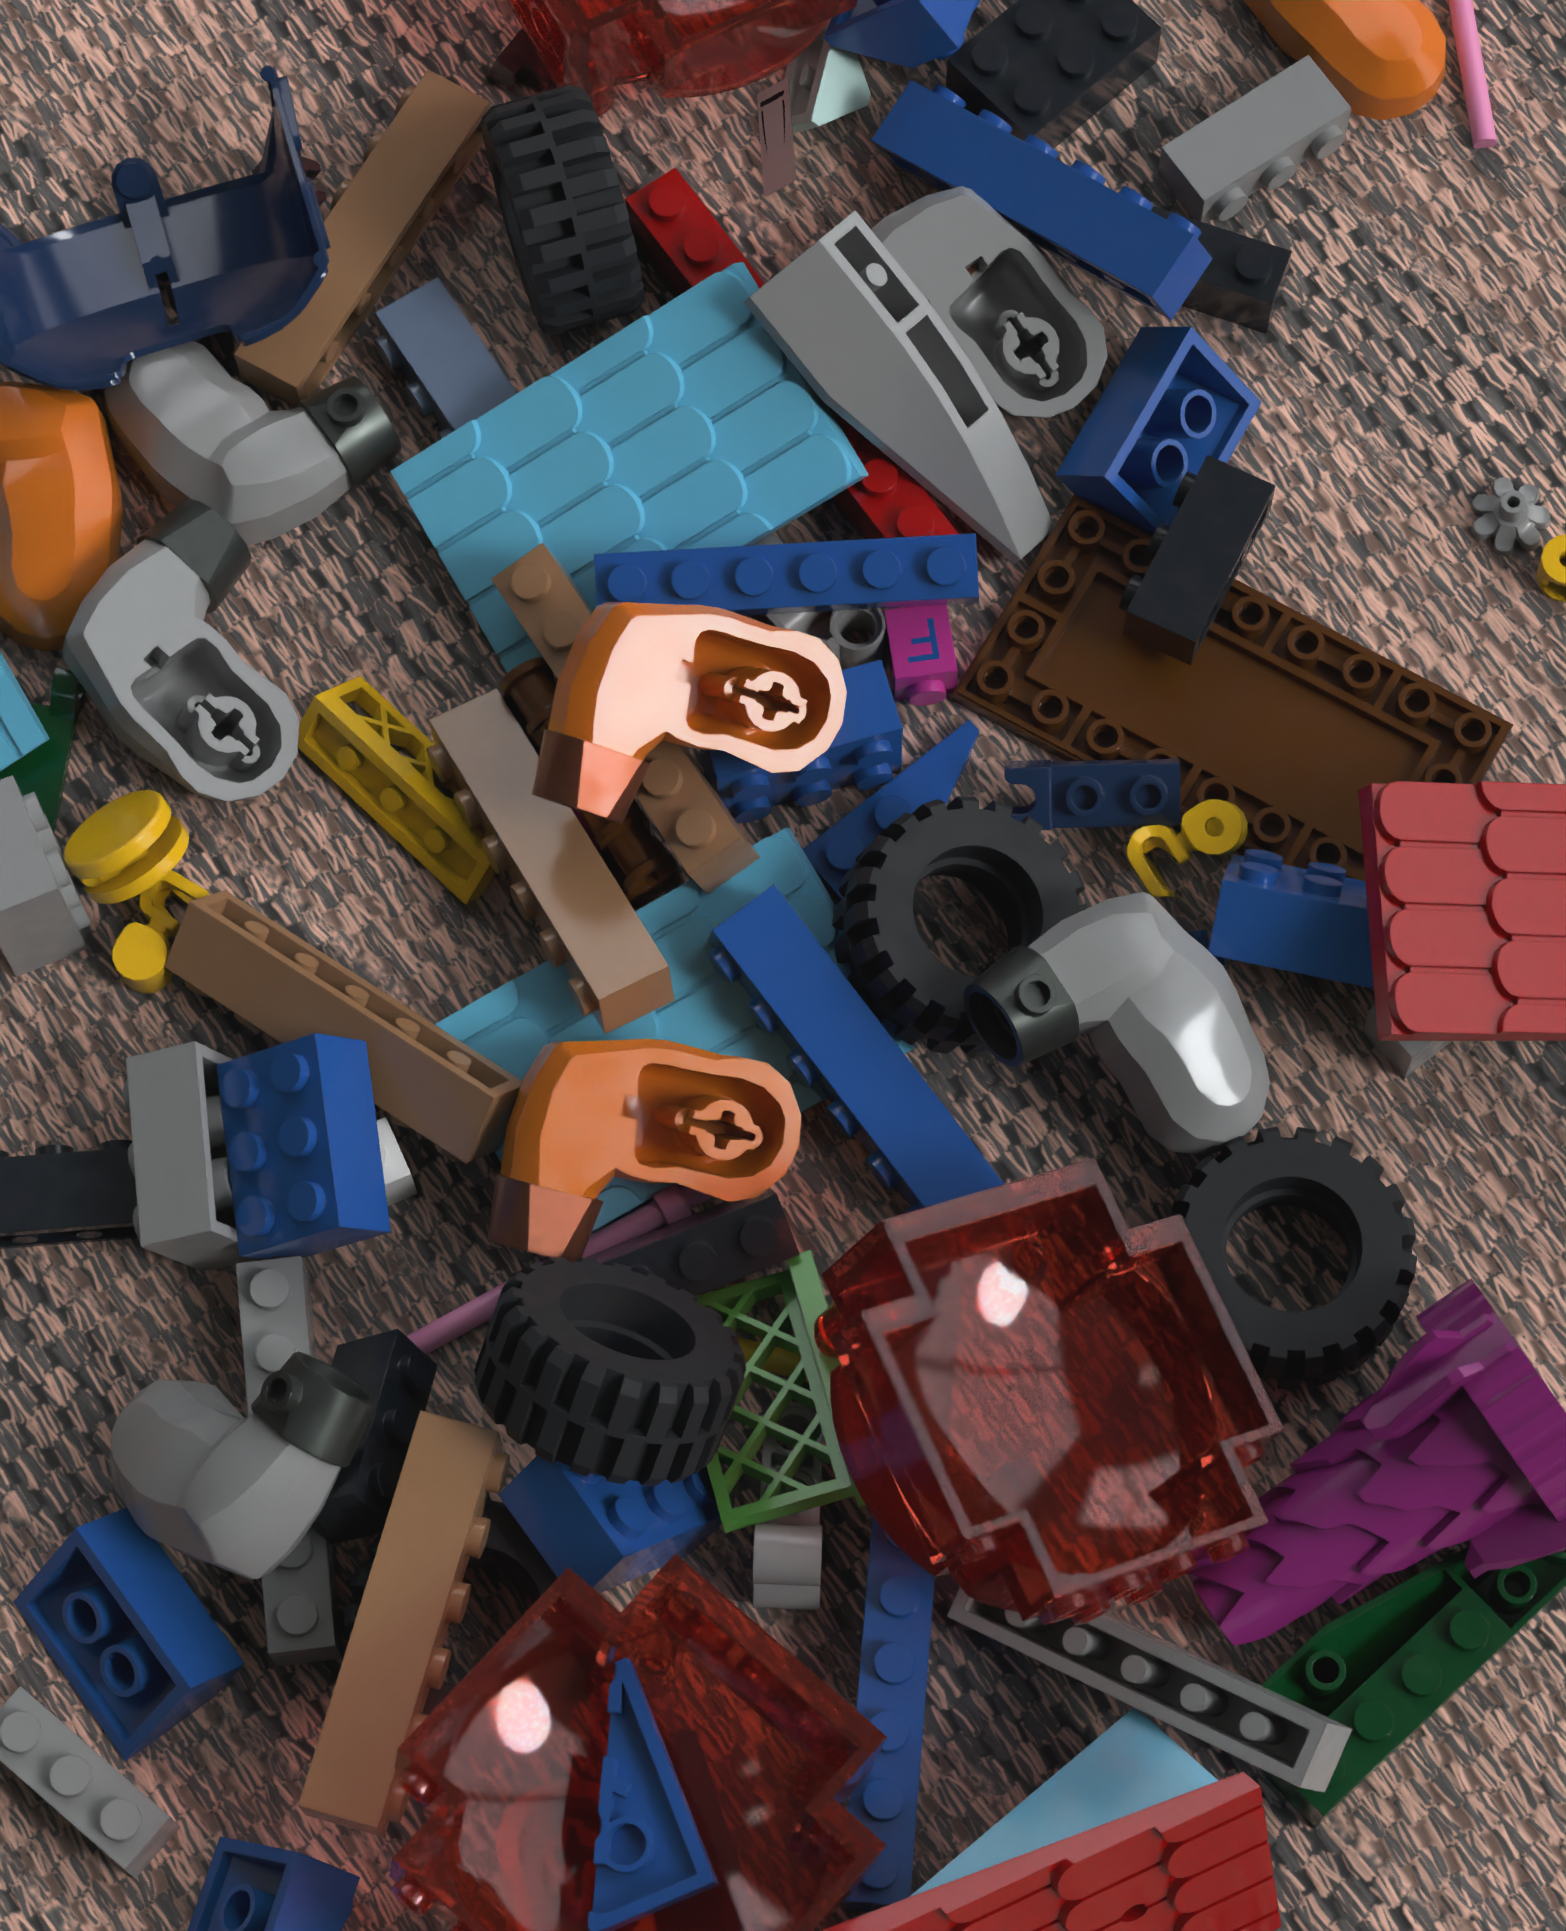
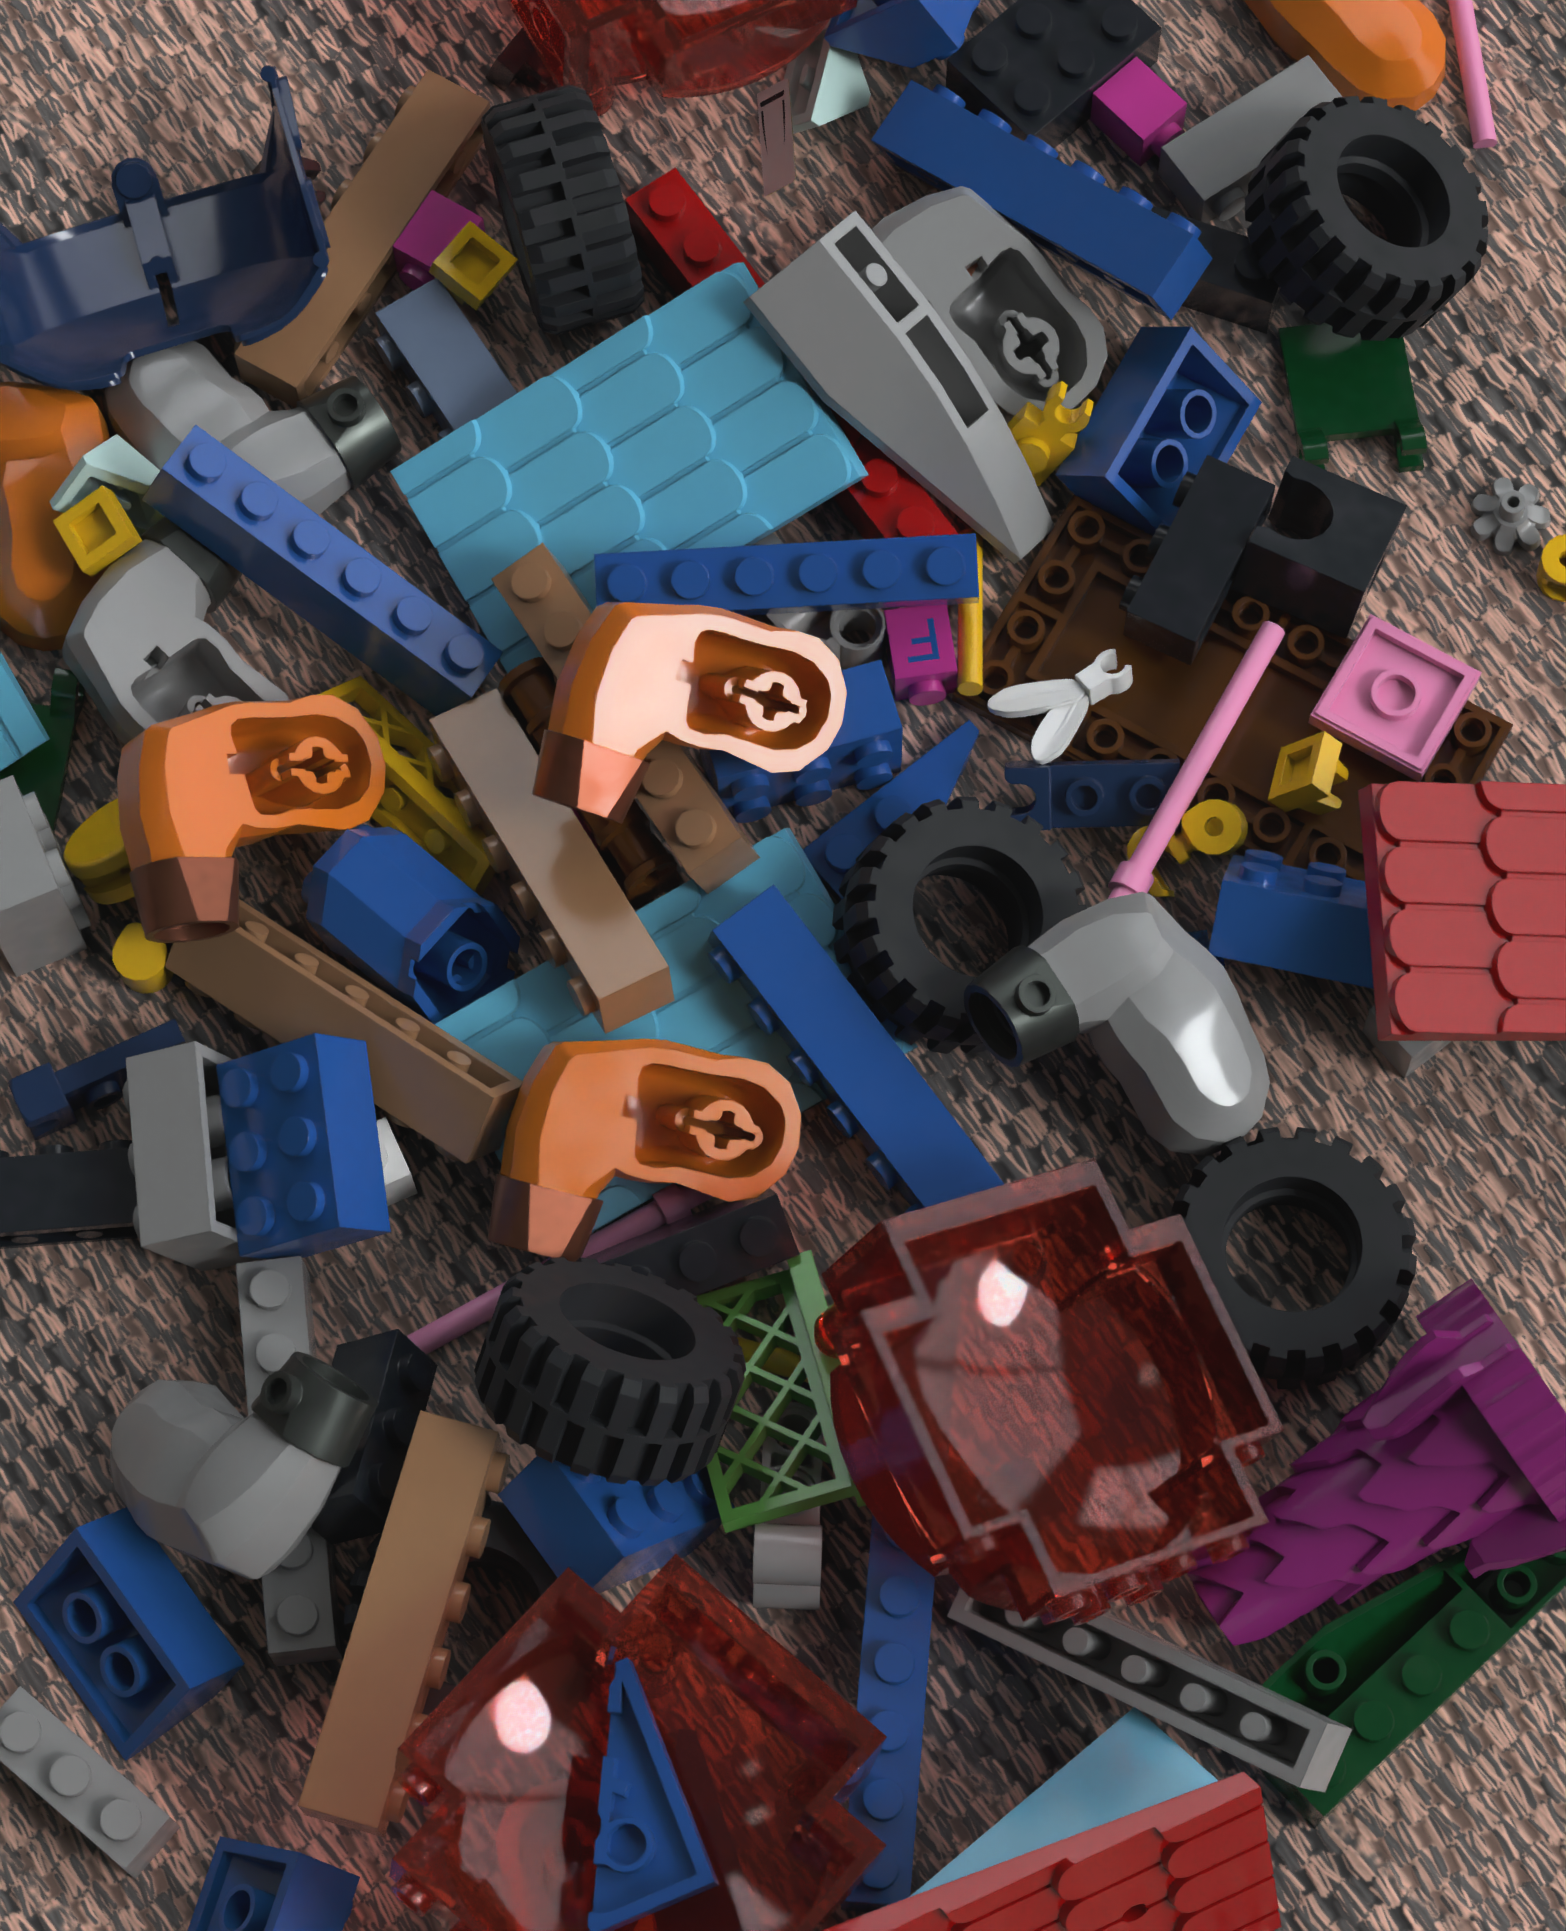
(51, 1097): none -> dark blue plate
(97, 531): none -> yellow tile
(119, 469): none -> light aqua slope
(228, 781): none -> orange piece
(321, 574): none -> blue brick
(408, 922): none -> blue brick
(428, 235): none -> dark pink brick
(472, 266): none -> yellow tile
(971, 634): none -> yellow bar
(1049, 434): none -> yellow plate
(1063, 701): none -> white piece
(1135, 874): none -> bright pink bar
(1138, 111): none -> dark pink brick
(1307, 774): none -> yellow tile
(1338, 560): none -> black piece
(1350, 392): none -> dark green flag
(1394, 697): none -> bright pink tile
(1405, 180): none -> black tyre

